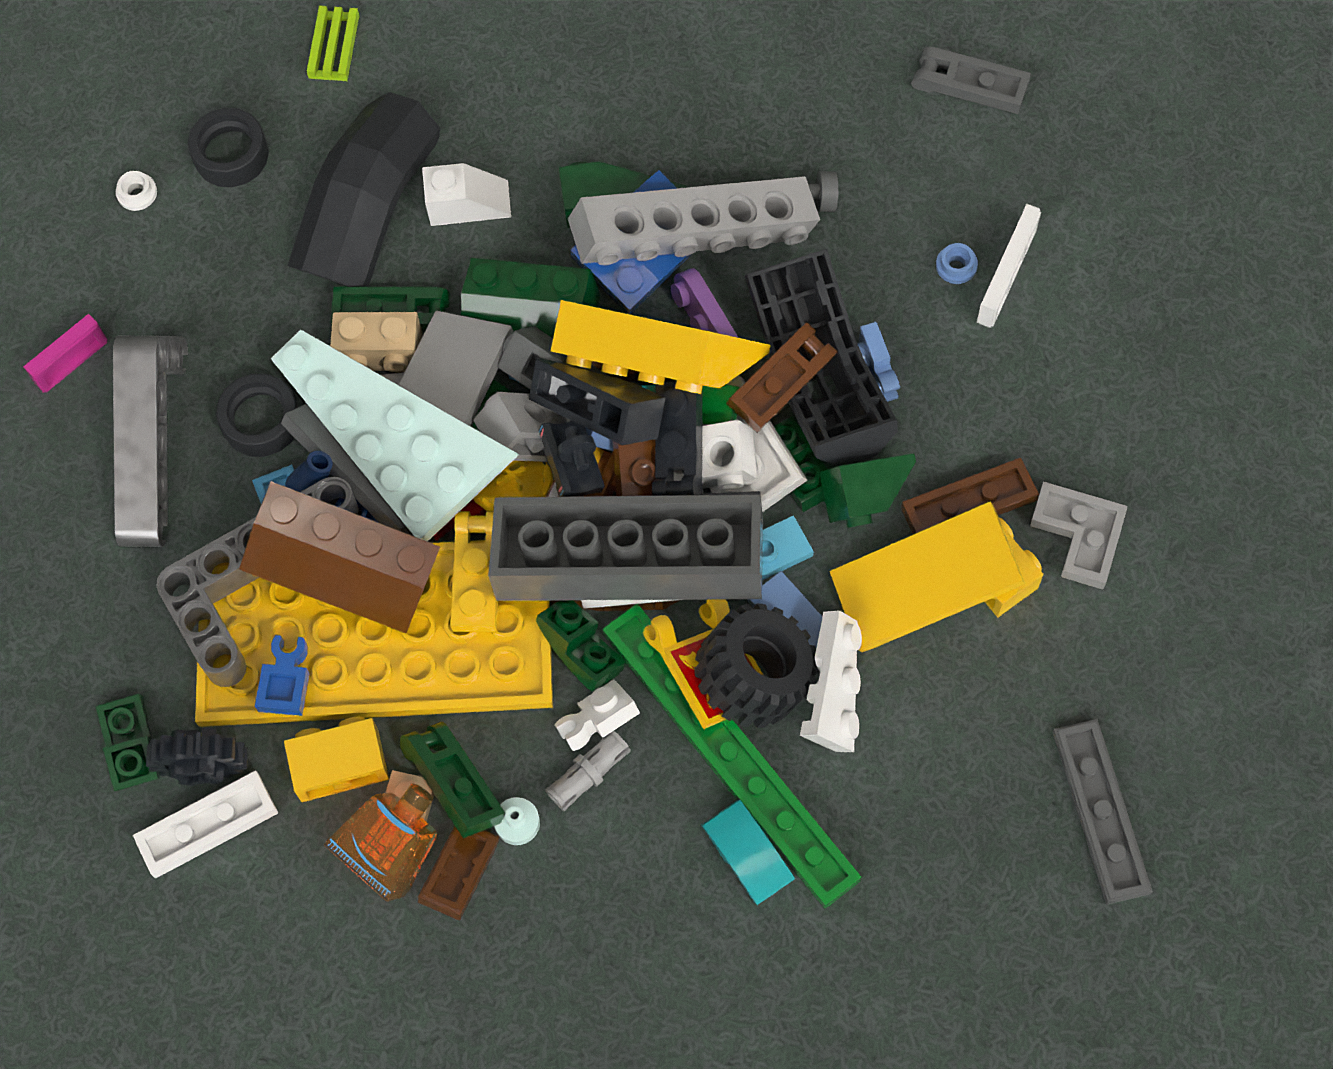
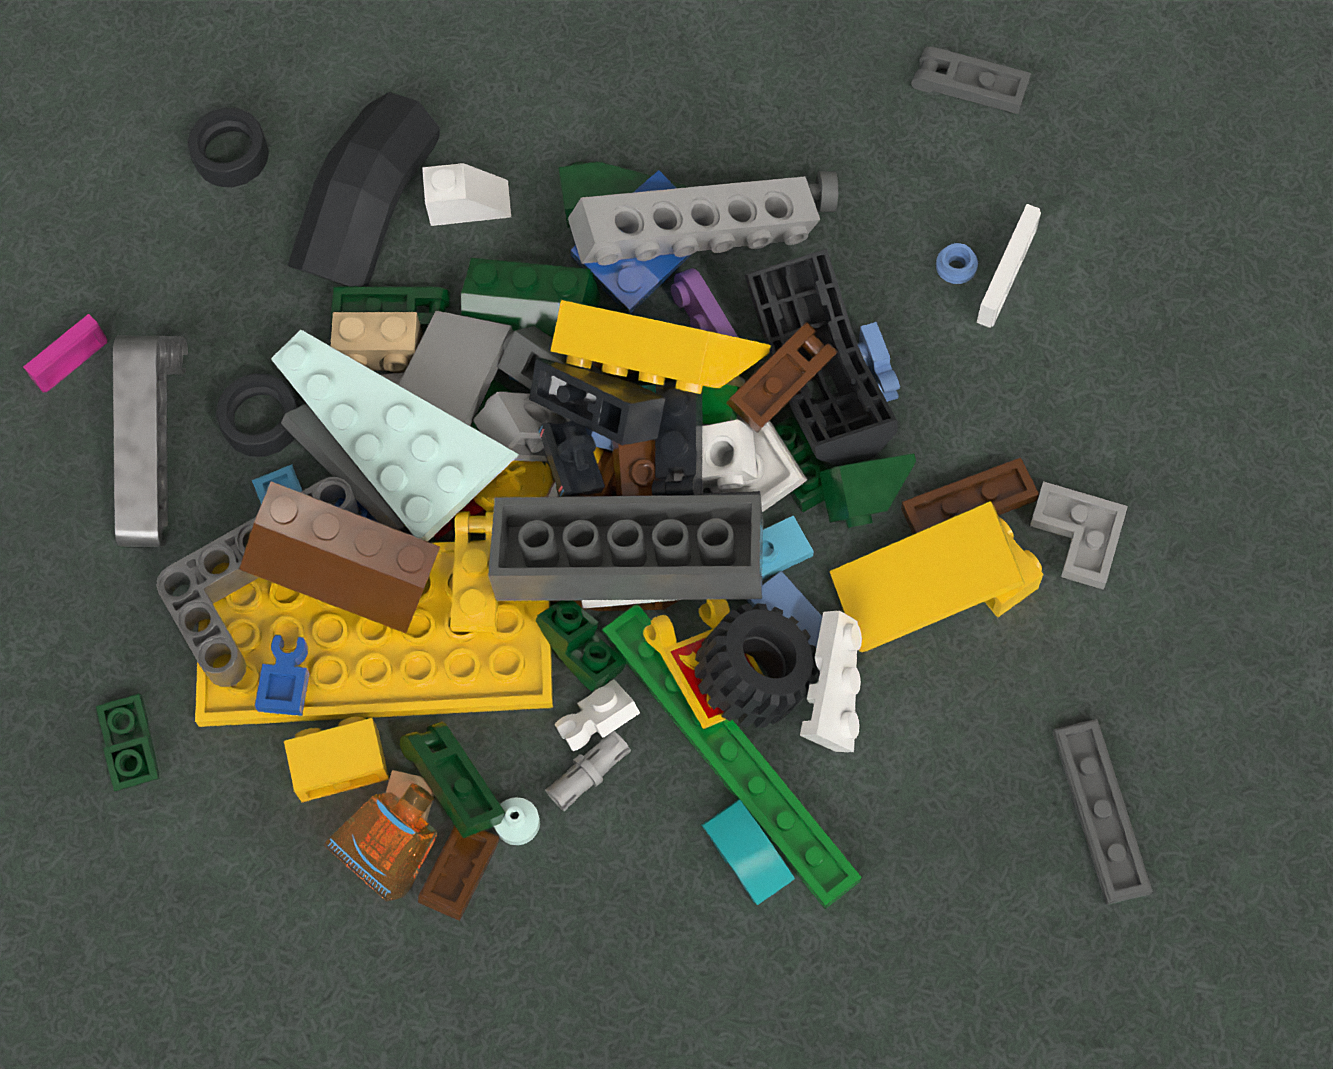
(131, 181): white plate -> none
(196, 756): black gear -> none
(205, 824): white plate -> none
(311, 471): dark blue cone -> none
(337, 17): lime tile -> none

